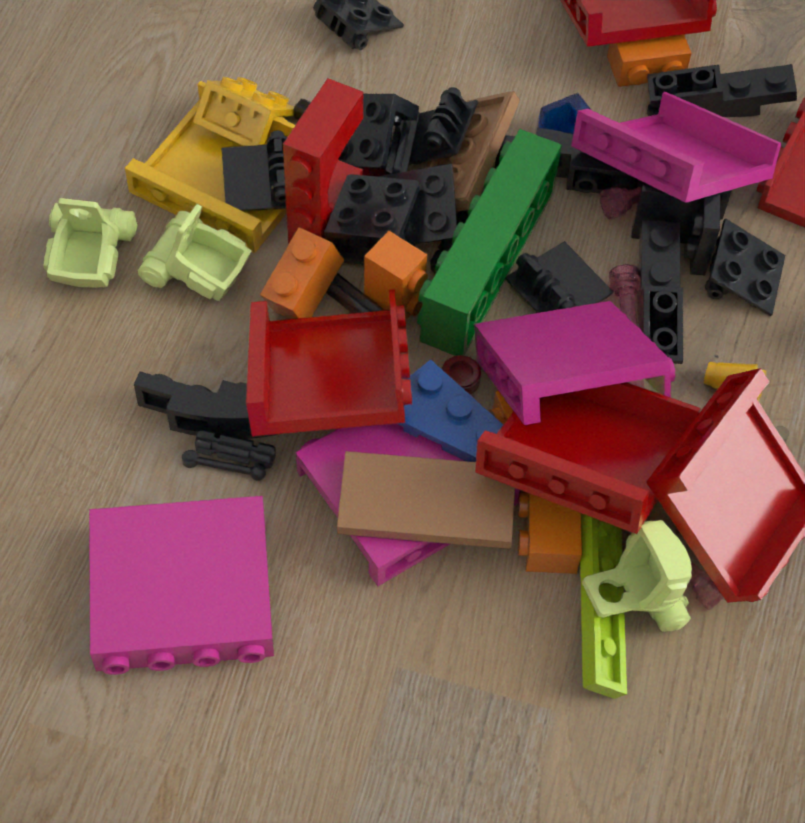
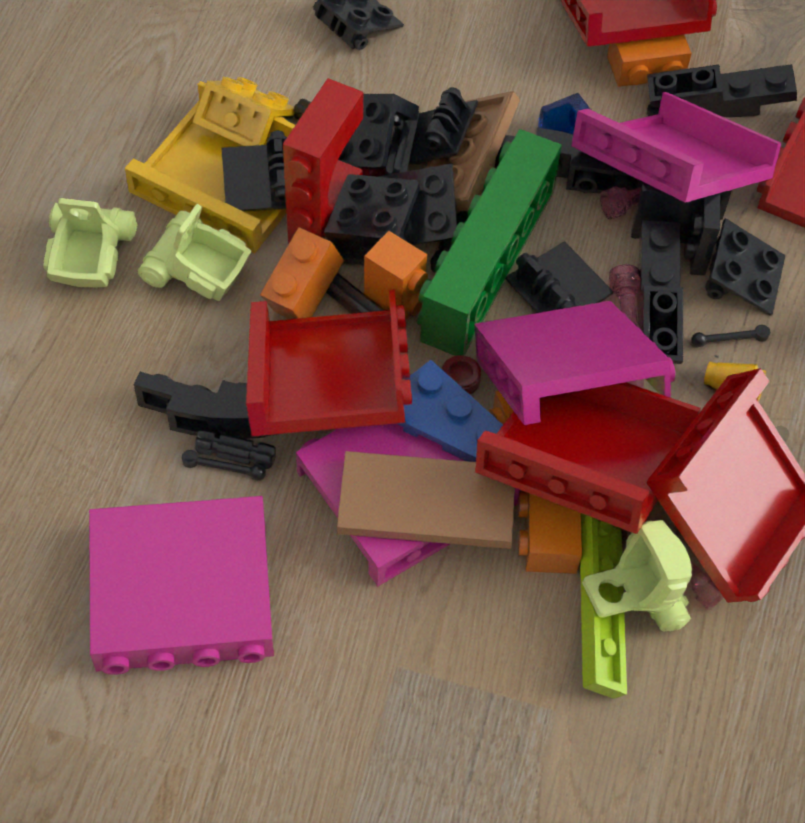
(760, 333): none -> black hinge

